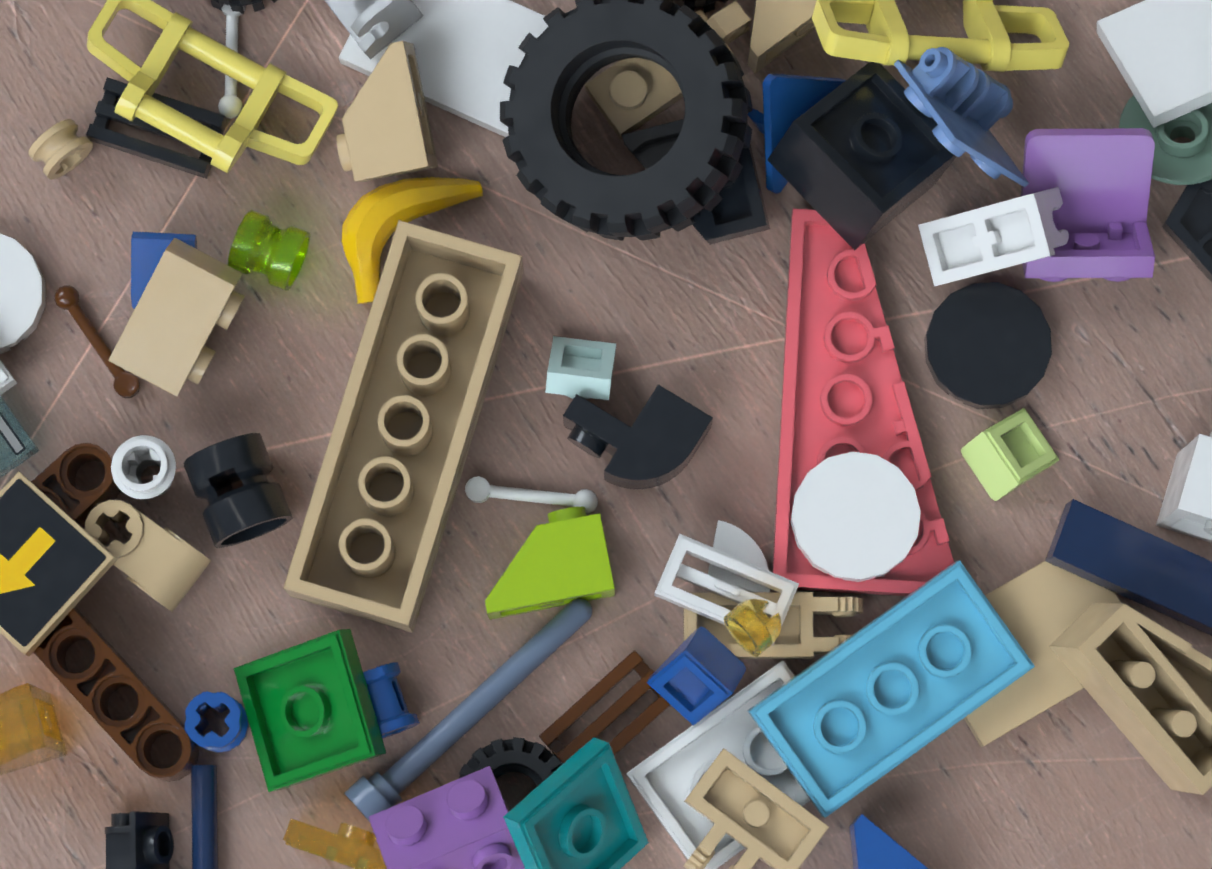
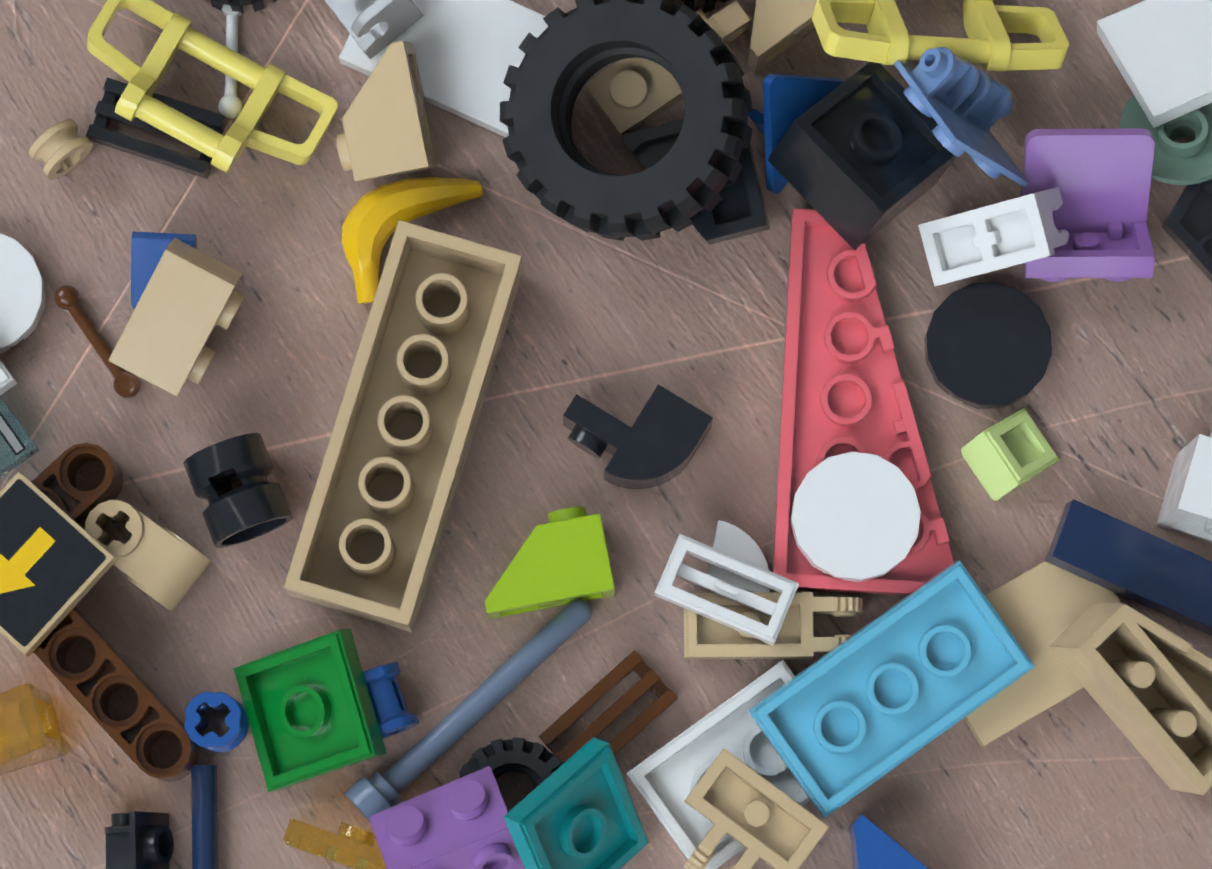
(137, 455): white cone -> none
(269, 250): clear neon green wheel -> none
(480, 490): white hinge -> none
(580, 368): light aqua plate -> none
(698, 675): blue slope -> none
(752, 627): clear yellow hinge -> none

